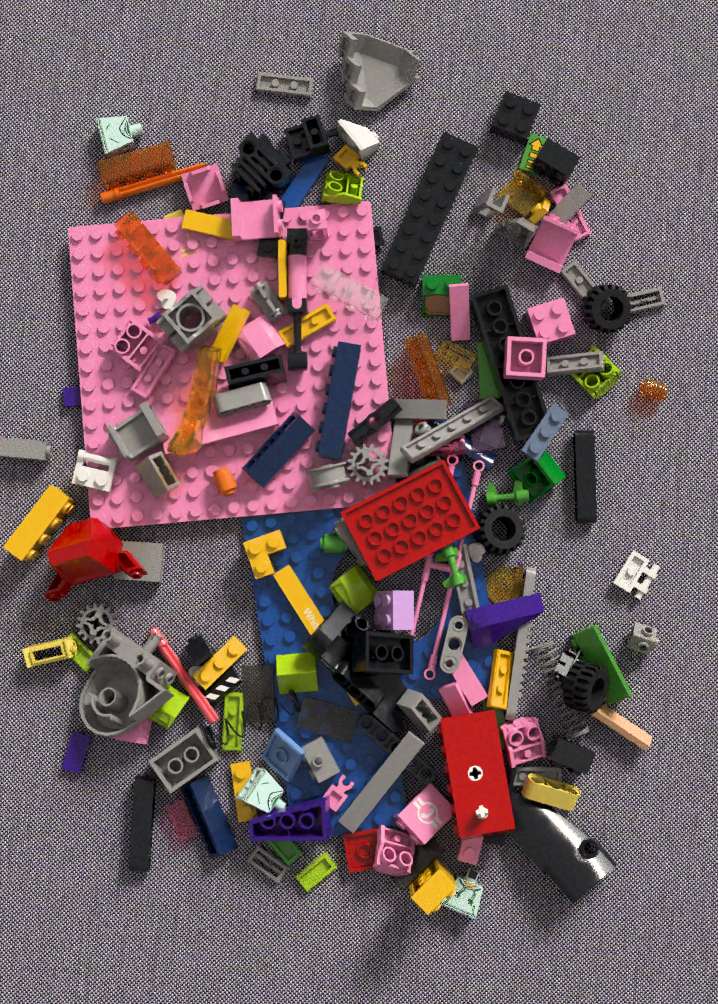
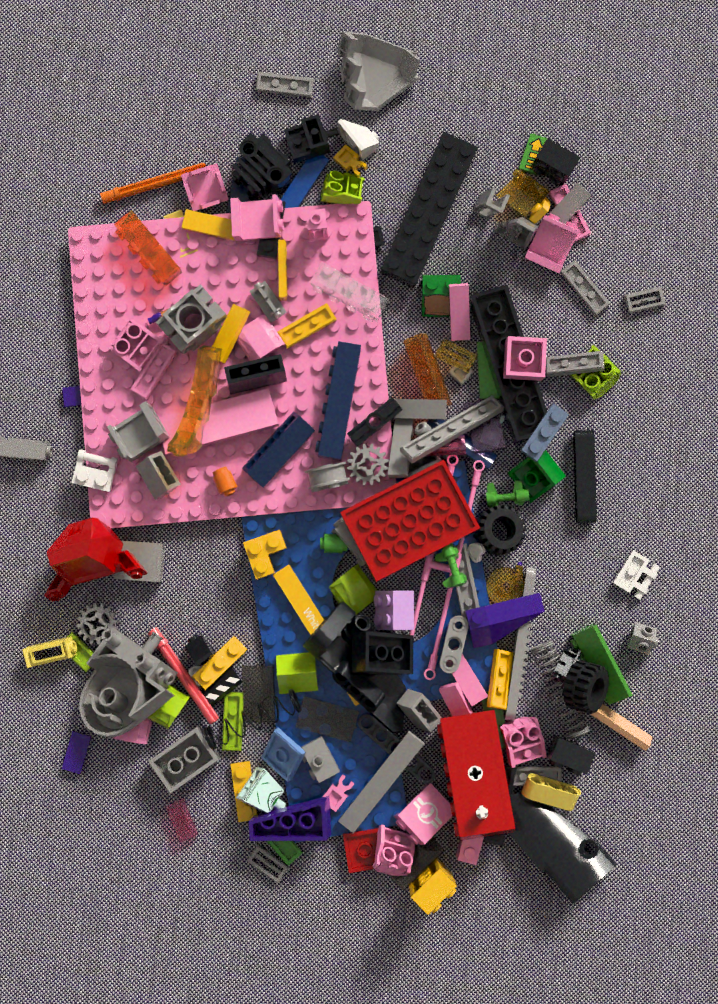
(40, 524): yellow brick -> none
(117, 134): light aqua torso -> none
(137, 164): clear orange brick -> none
(142, 823): black beam -> none
(167, 298): white piece -> none
(209, 817): dark blue brick -> none
(242, 399): light grey beam -> none
(297, 293): black piece -> none
(316, 871): lime tile -> none
(467, 894): light aqua torso -> none
(515, 118): black brick -> none
(550, 321): bright pink brick -> none
(621, 308): black tyre -> none
(653, 389): clear orange brick -> none

